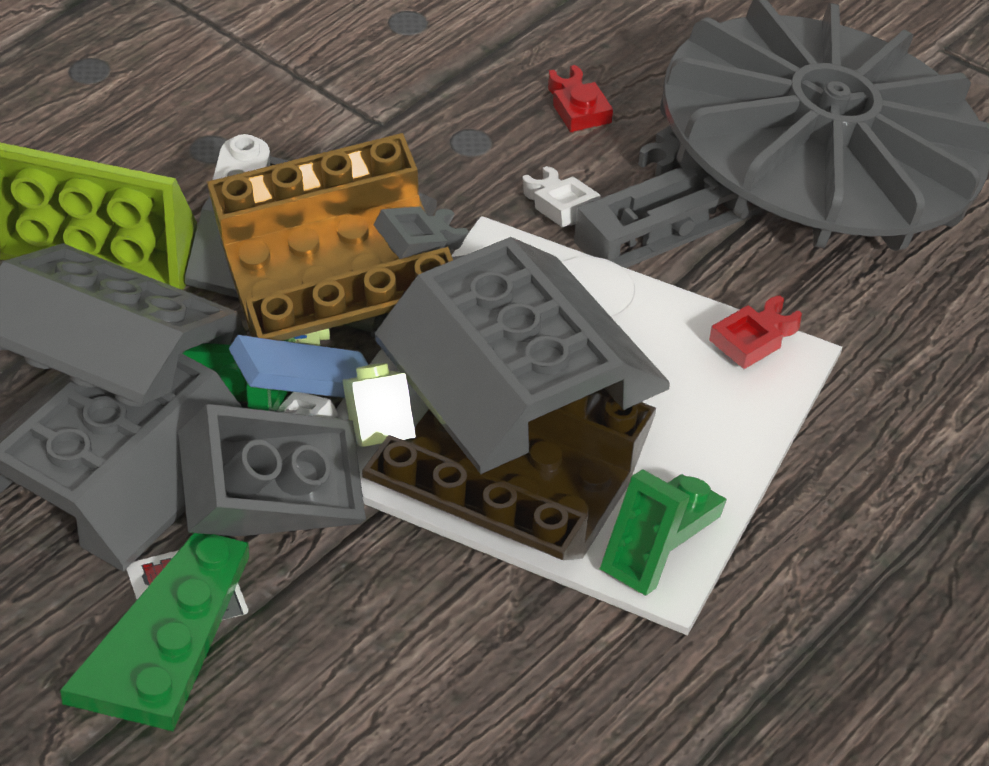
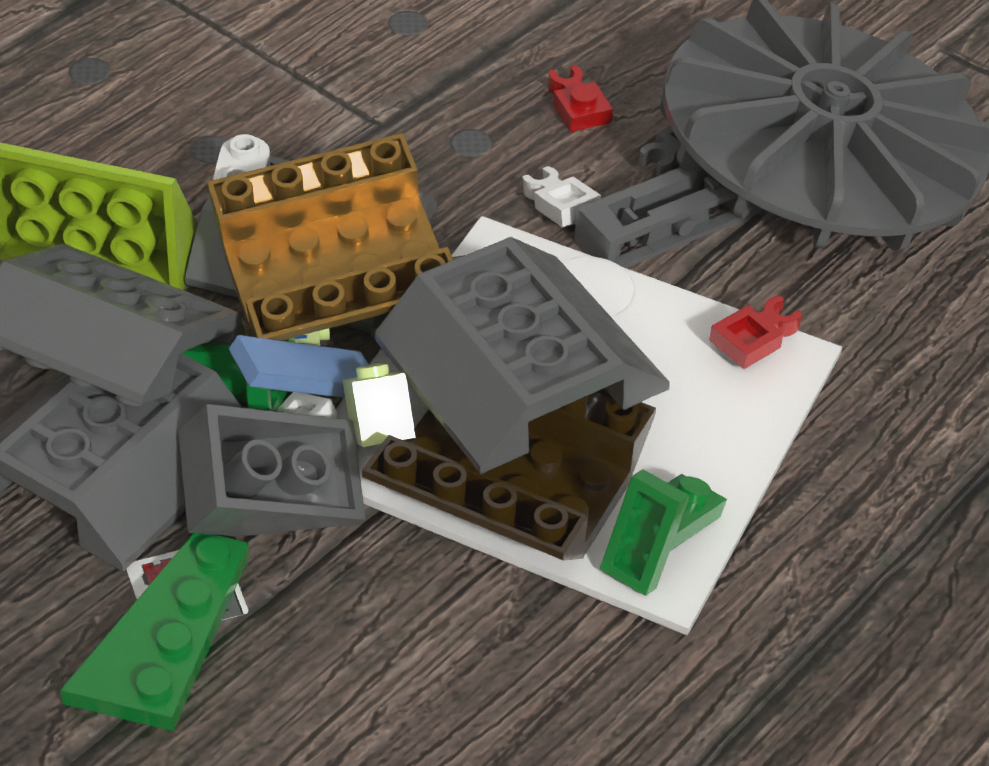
(413, 232): dark grey plate -> none

